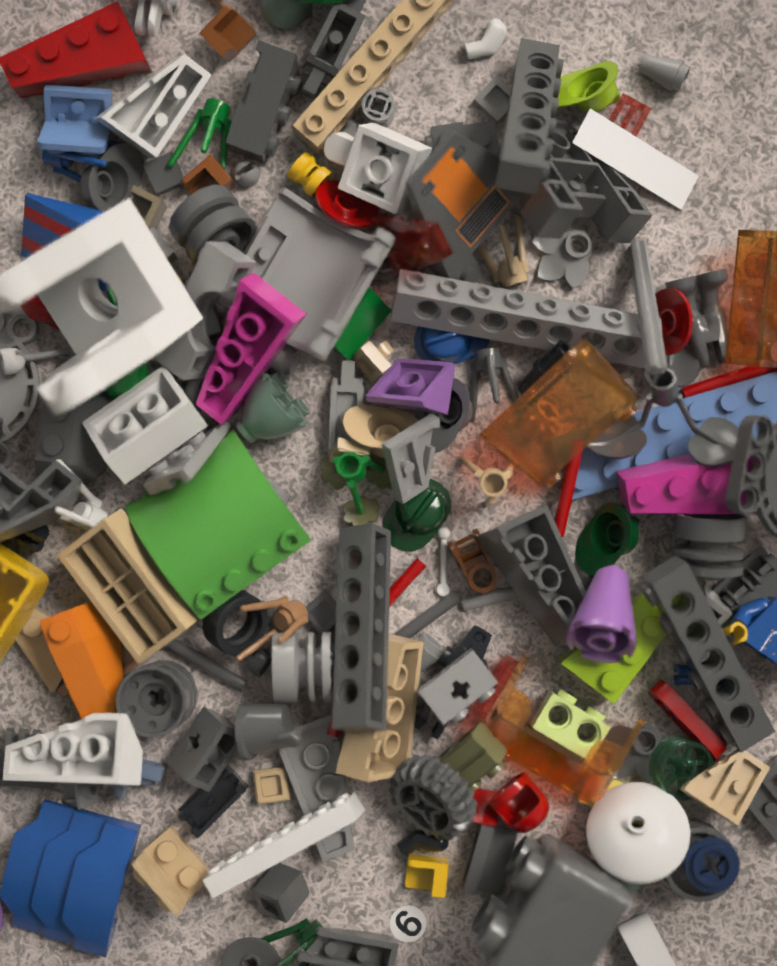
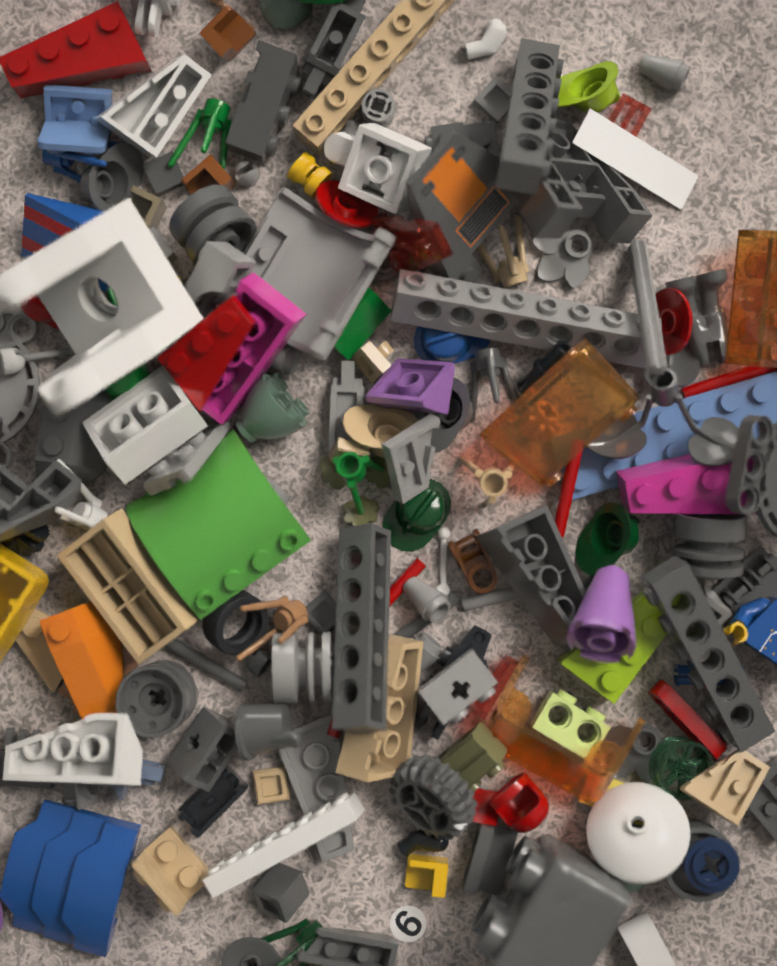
(206, 351): none -> red wing
(428, 601): none -> light grey cone

